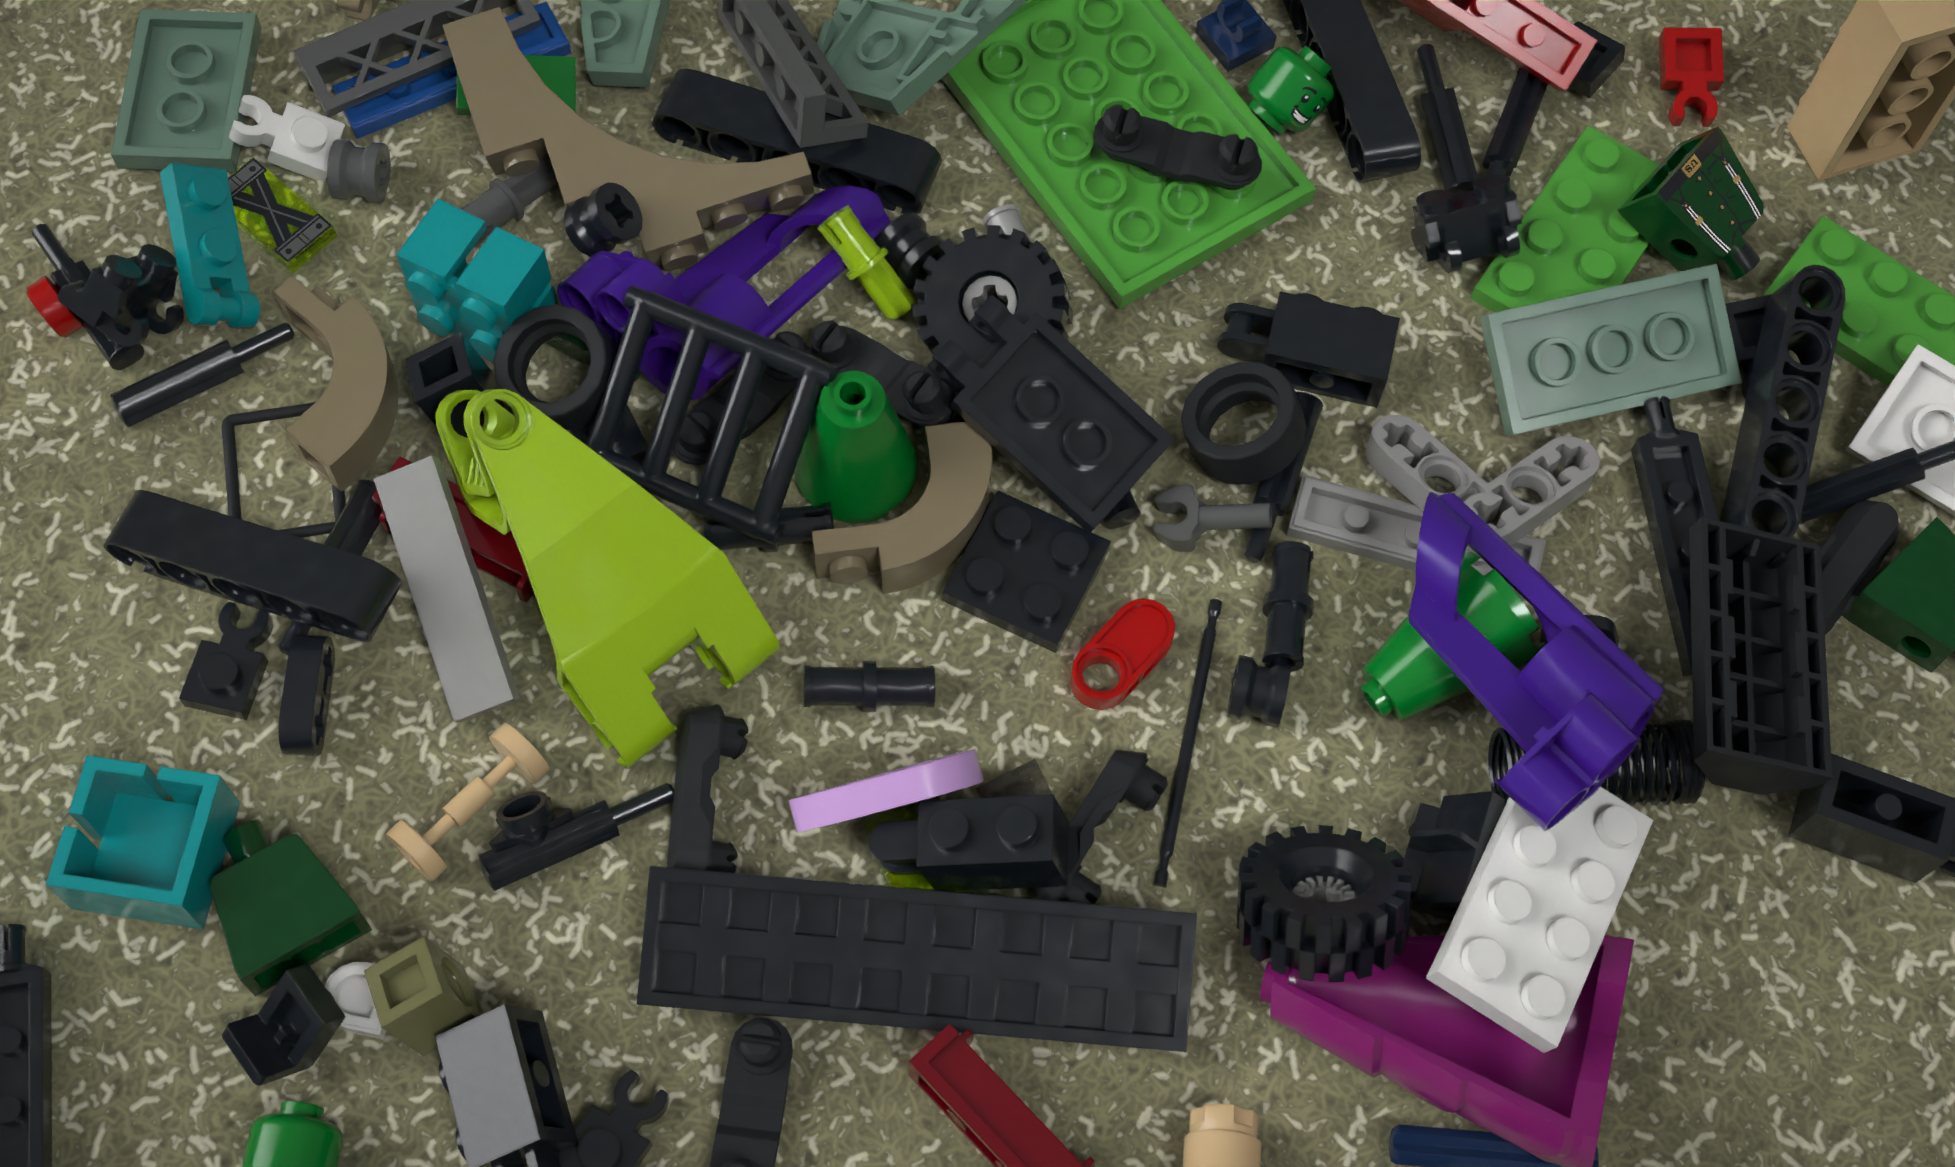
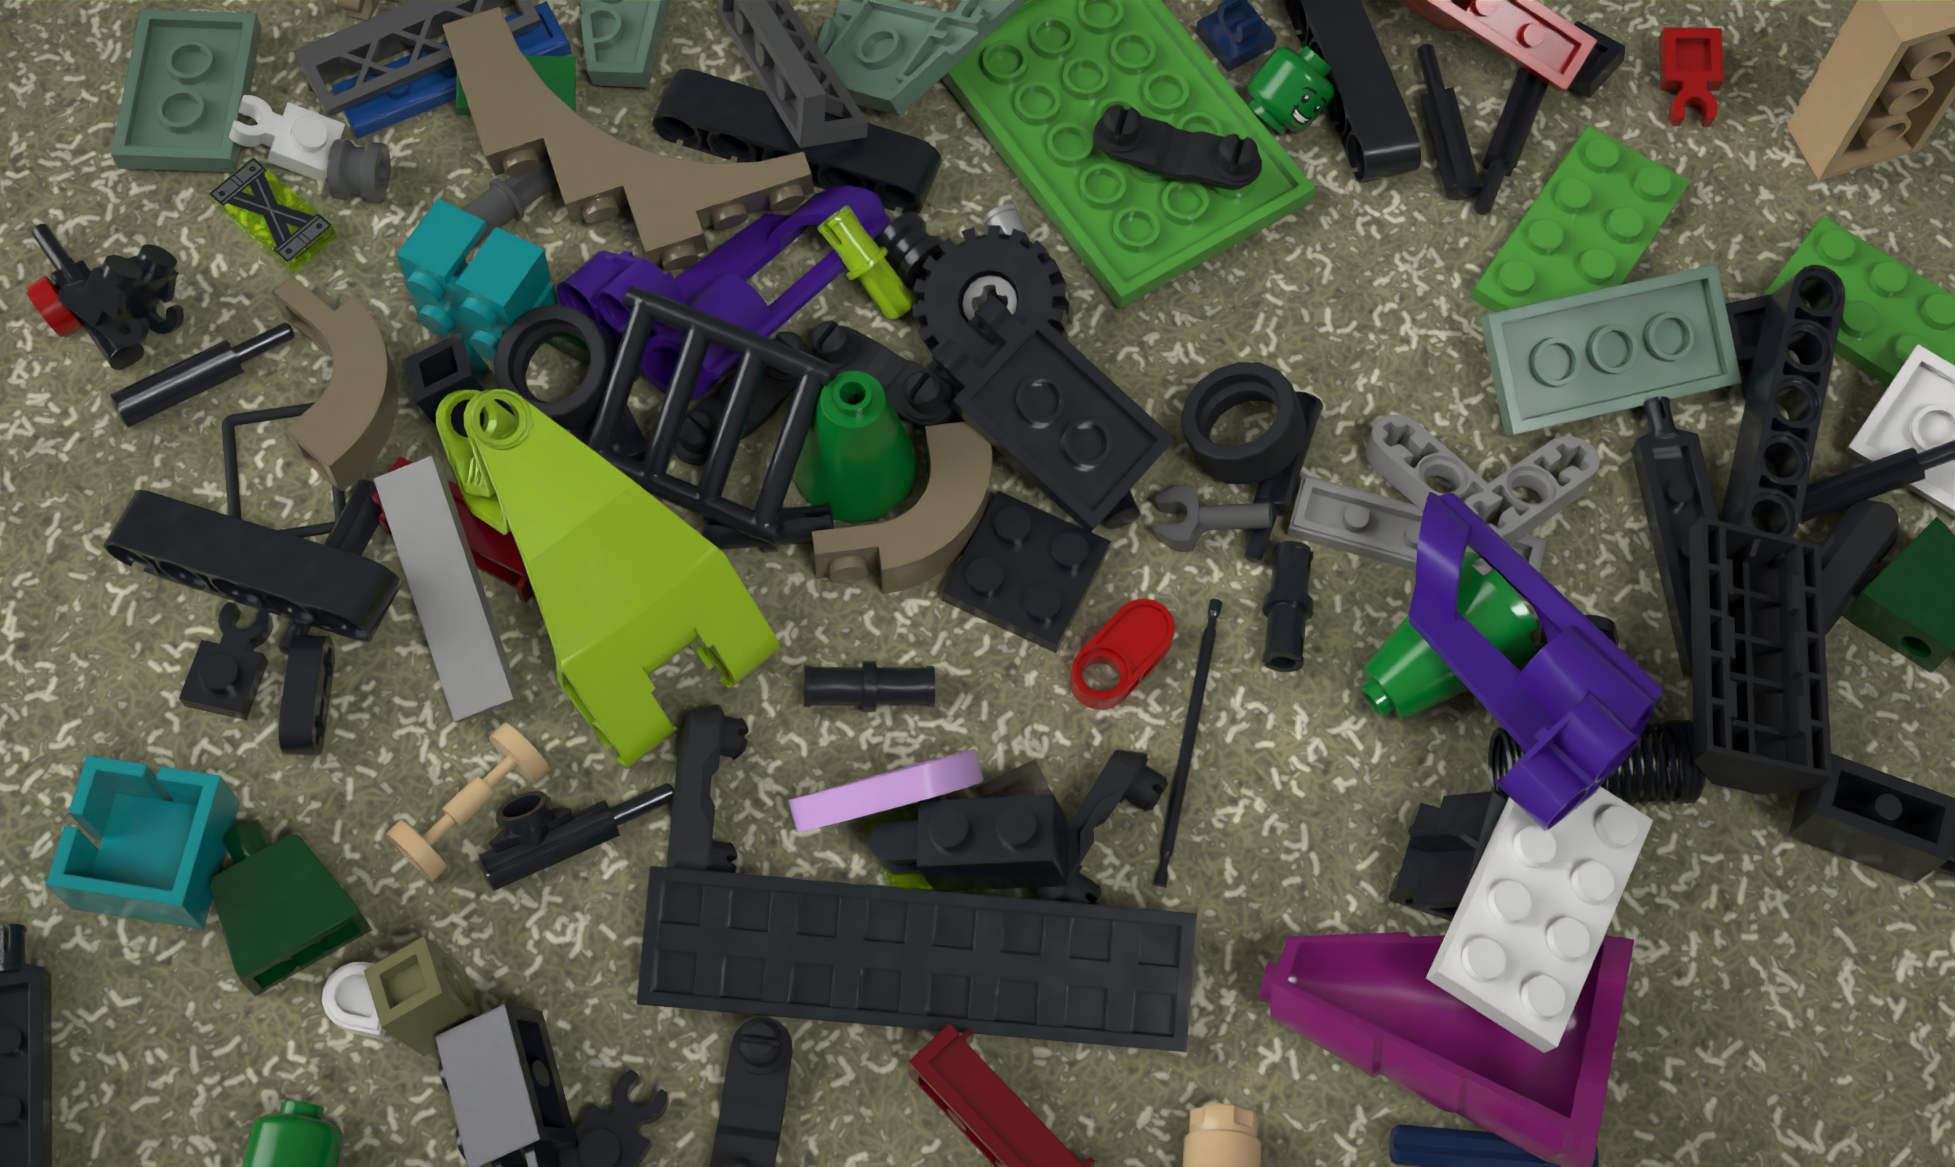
(208, 246): teal plate -> none
(288, 1028): black bracket -> none
(603, 219): black wheel -> none
(1258, 691): black wheel -> none
(1316, 345): black brick -> none
(1324, 903): black bush -> none
(1468, 223): black piece -> none
(1698, 207): dark green torso -> none

